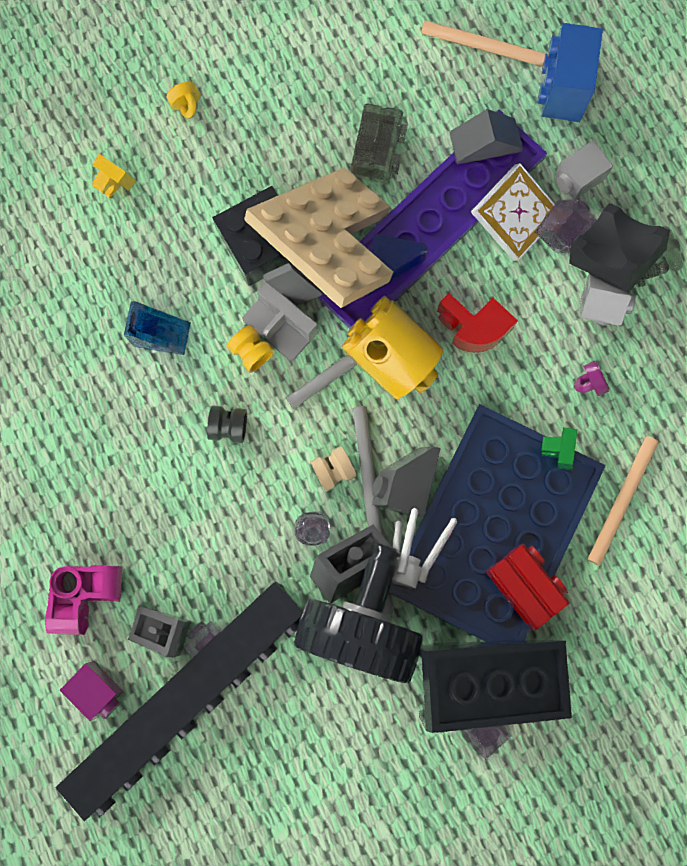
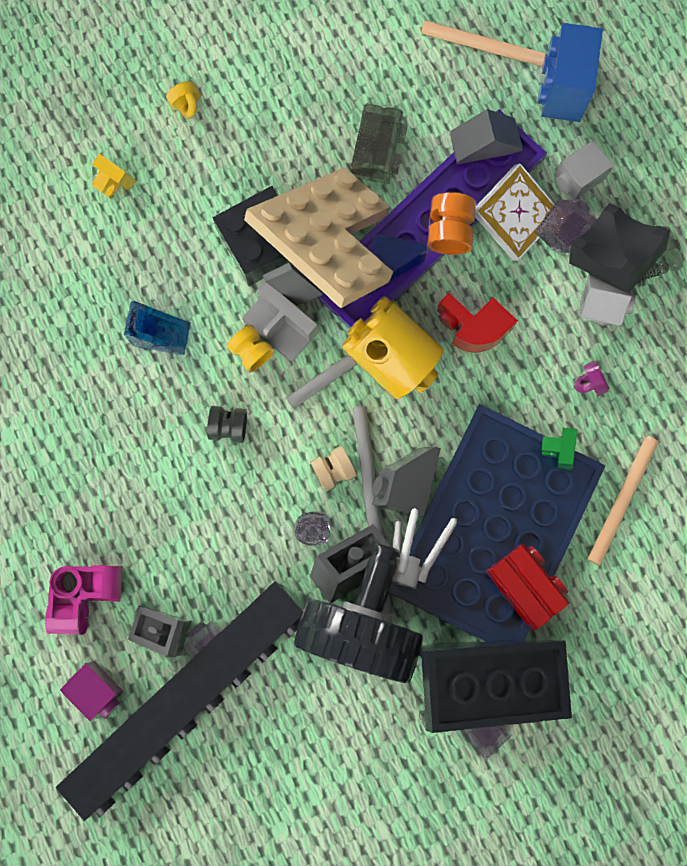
(451, 228): none -> orange wheel

